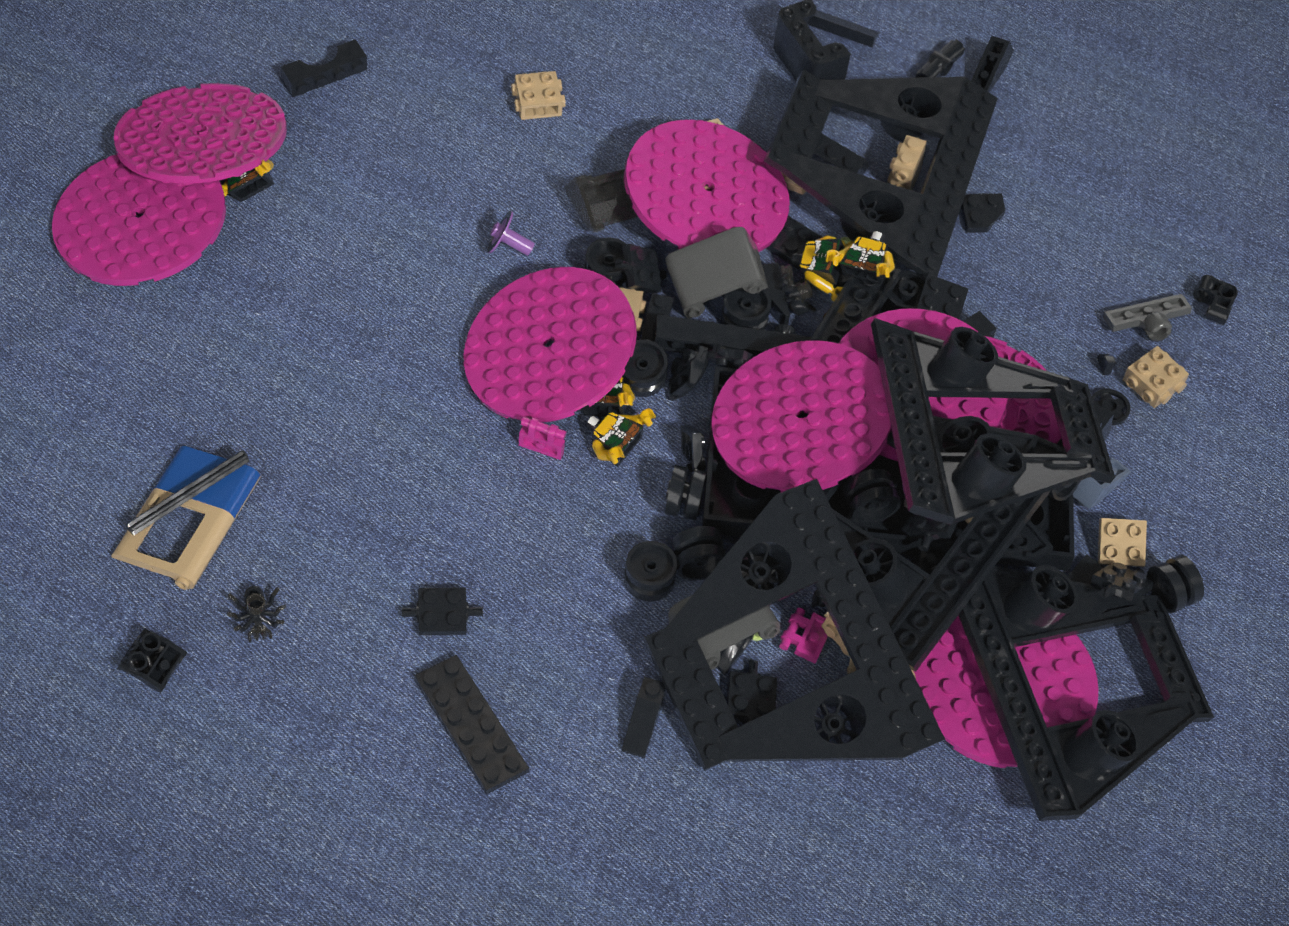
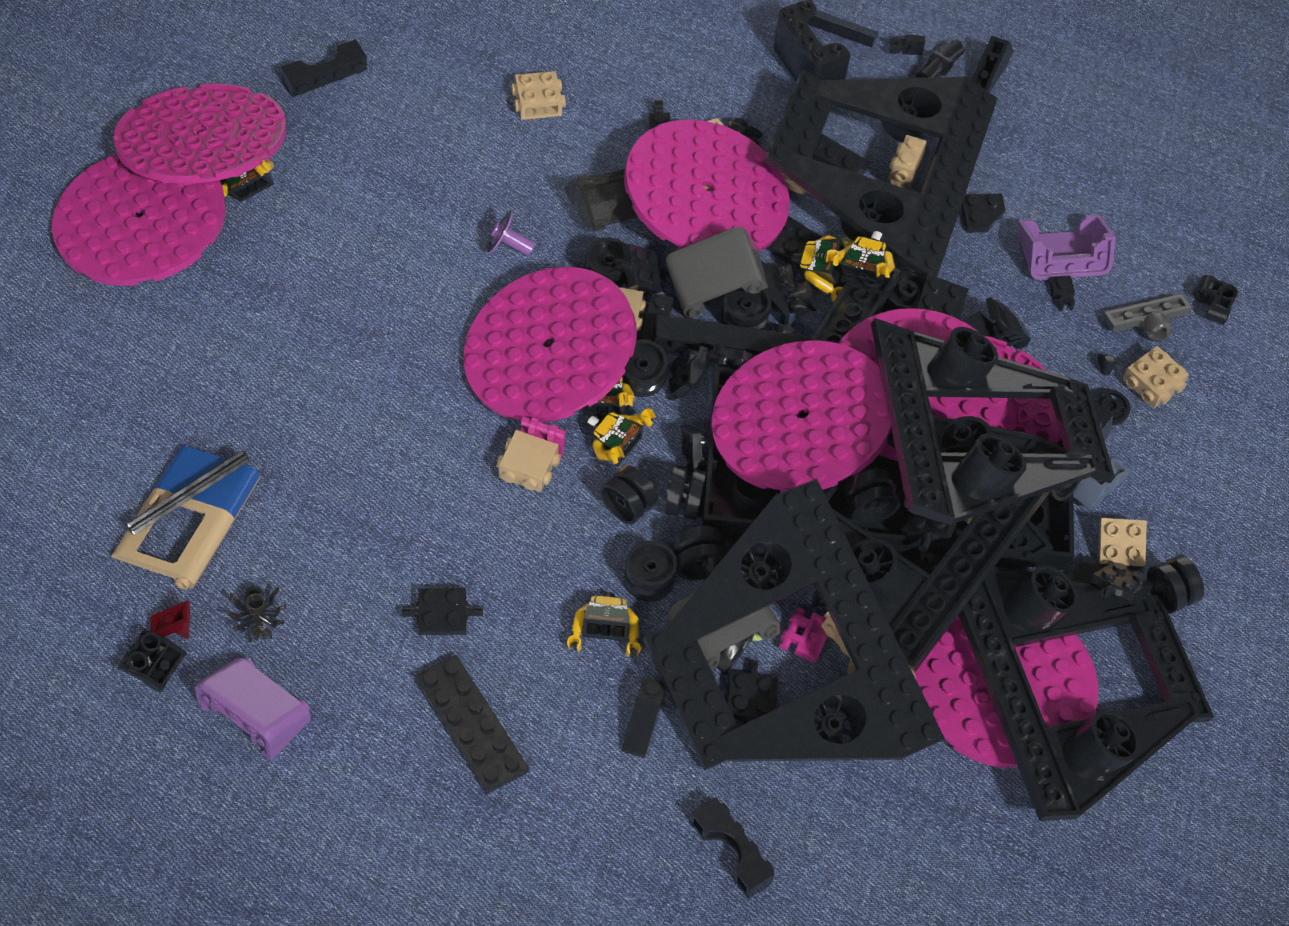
(172, 620): none -> dark red slope
(254, 704): none -> medium lavender windscreen
(528, 461): none -> tan brick
(606, 619): none -> torso
(628, 494): none -> black wheel
(658, 117): none -> black plate
(715, 823): none -> black arch
(742, 127): none -> black plate
(909, 45): none -> black plate
(1007, 324): none -> black slope
(1062, 289): none -> black plate
(1068, 253): none -> medium lavender windscreen

